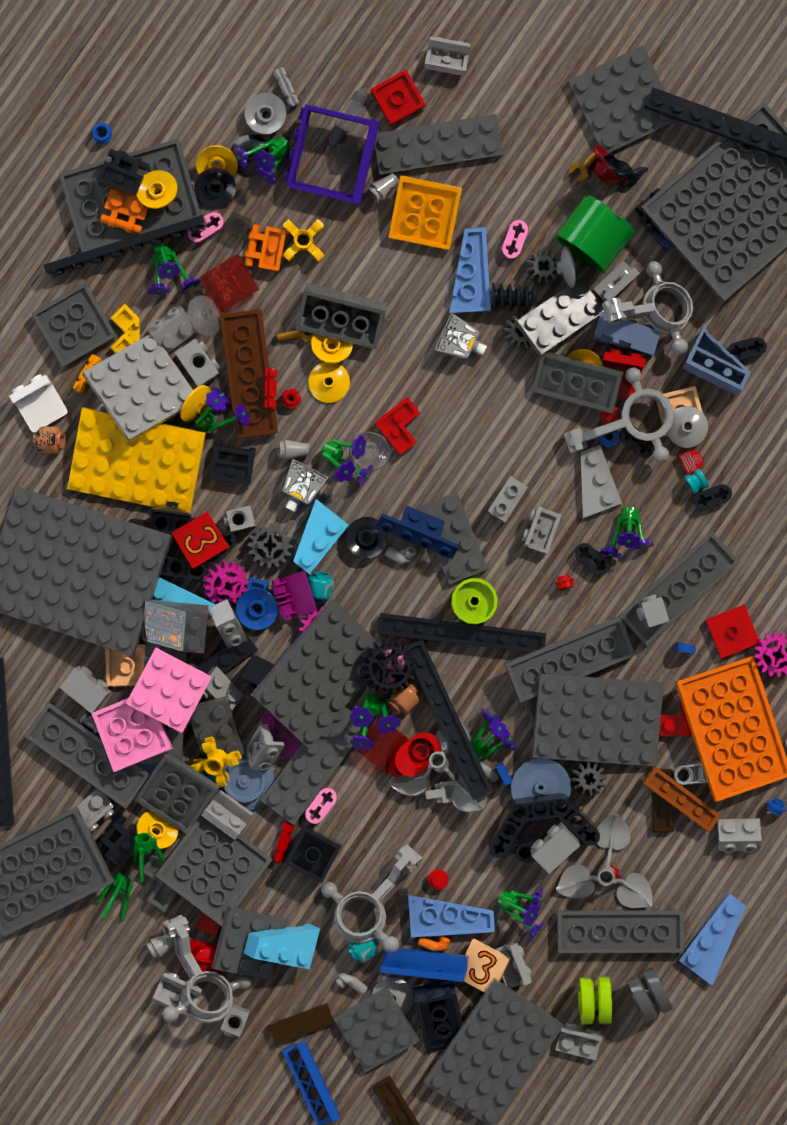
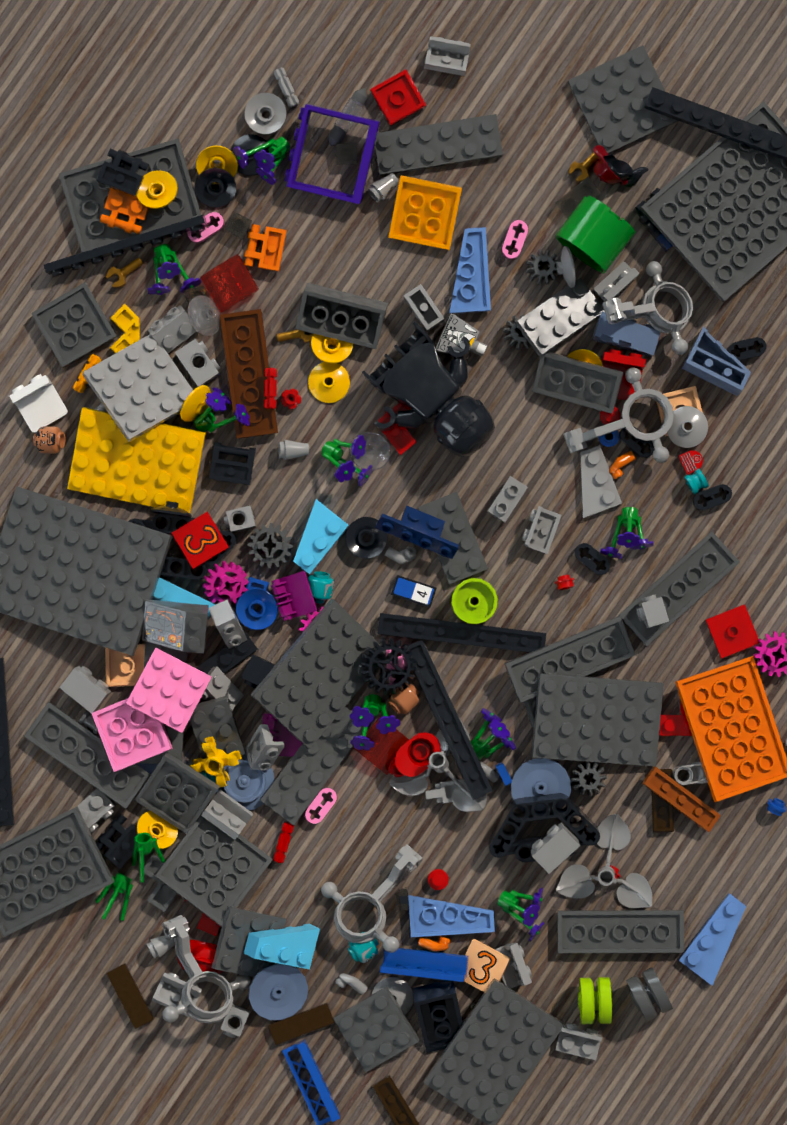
(99, 127): blue plate -> none
(122, 273): none -> pearl gold bar
(130, 995): none -> dark brown tile
(278, 992): none -> sand blue piece
(302, 485): torso -> none
(313, 854): black brick -> none
(316, 227): yellow pin -> none
(413, 591): none -> tile
(423, 308): none -> light grey brick
(433, 394): none -> black piece
(511, 297): black piece -> none
(621, 461): none -> orange arm
(686, 648): blue tile -> none
(739, 835): light grey bracket -> none

